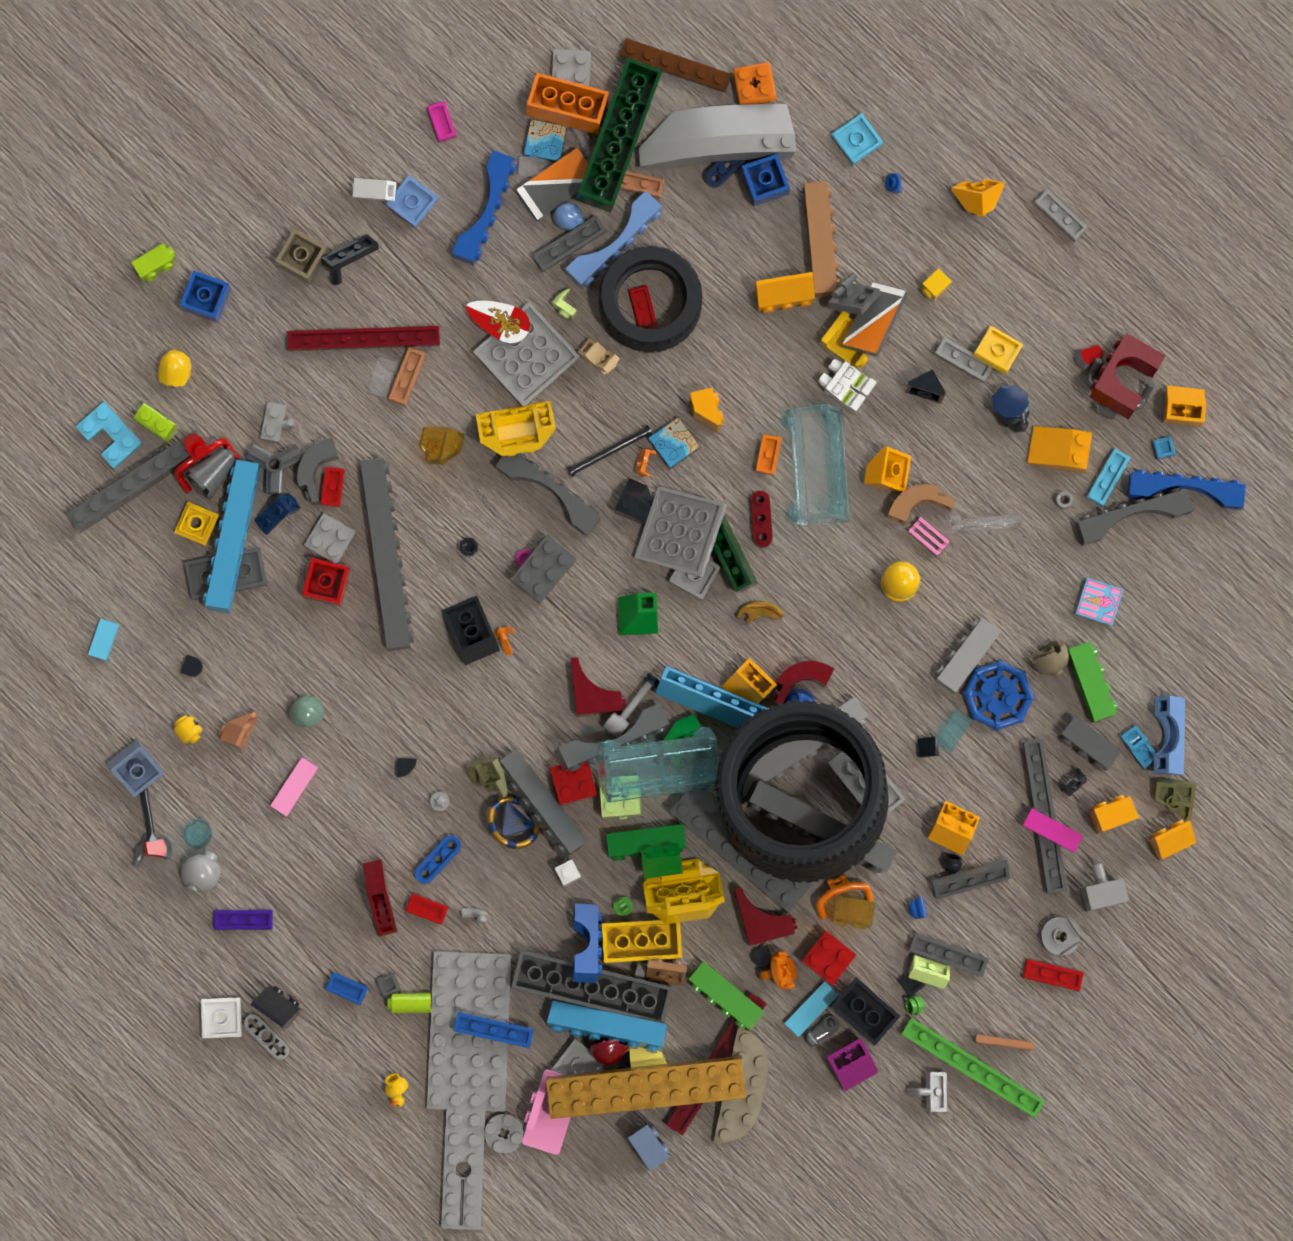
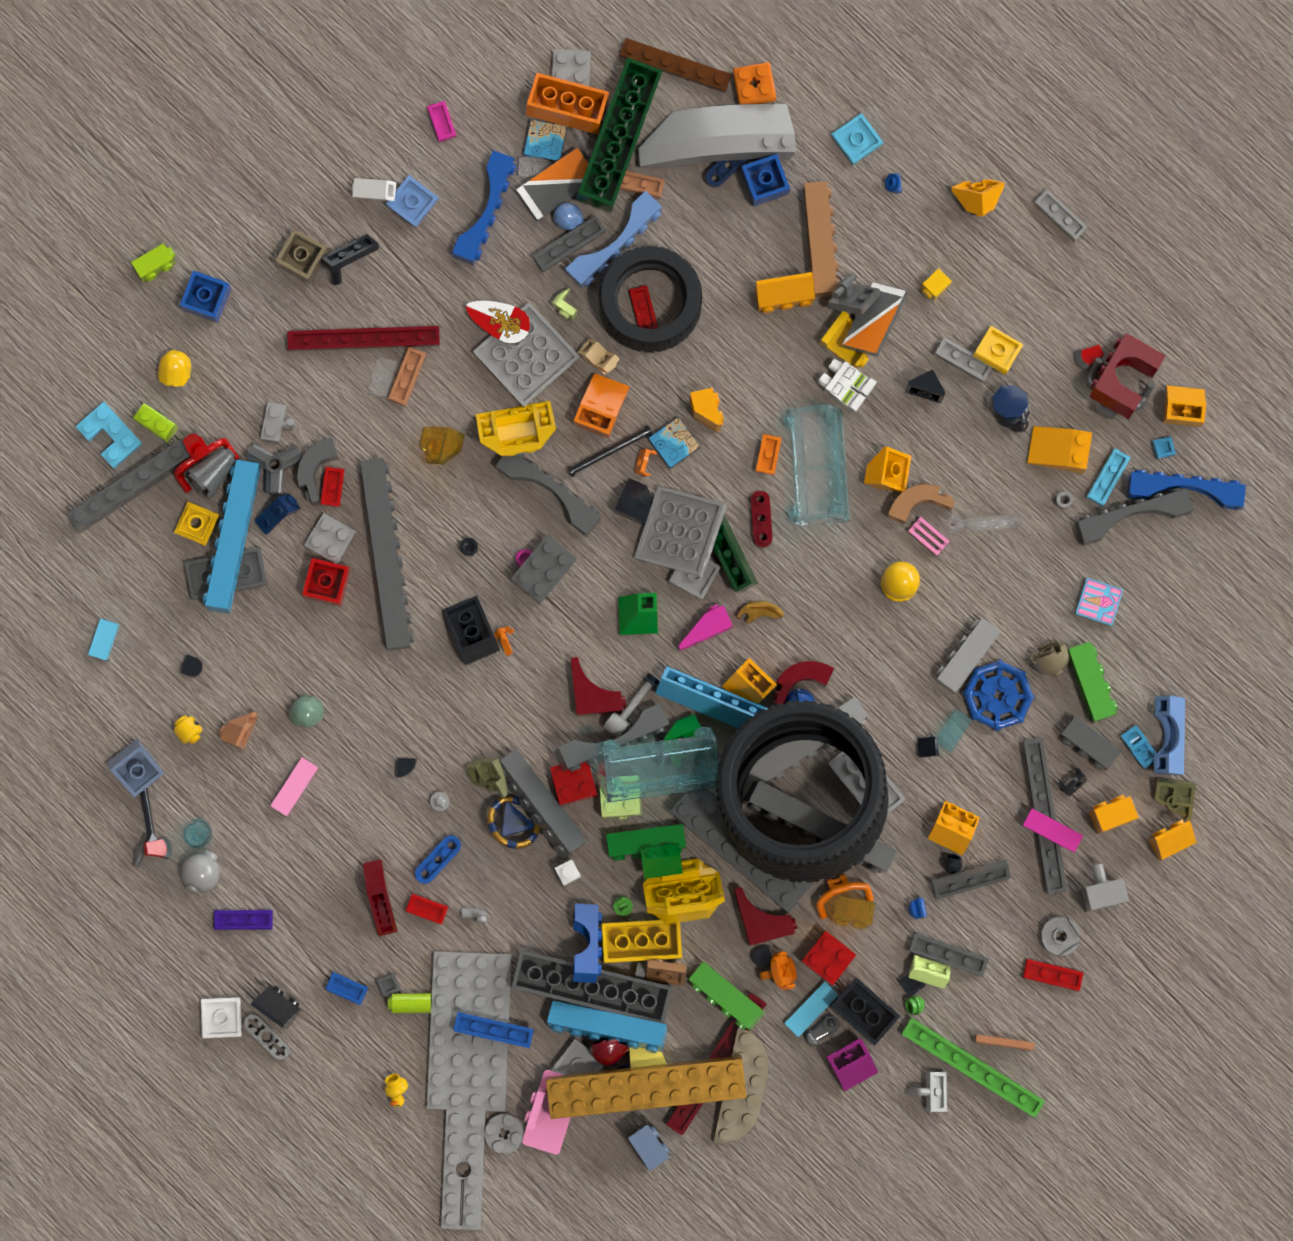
(601, 405): none -> orange slope
(710, 625): none -> dark pink slope

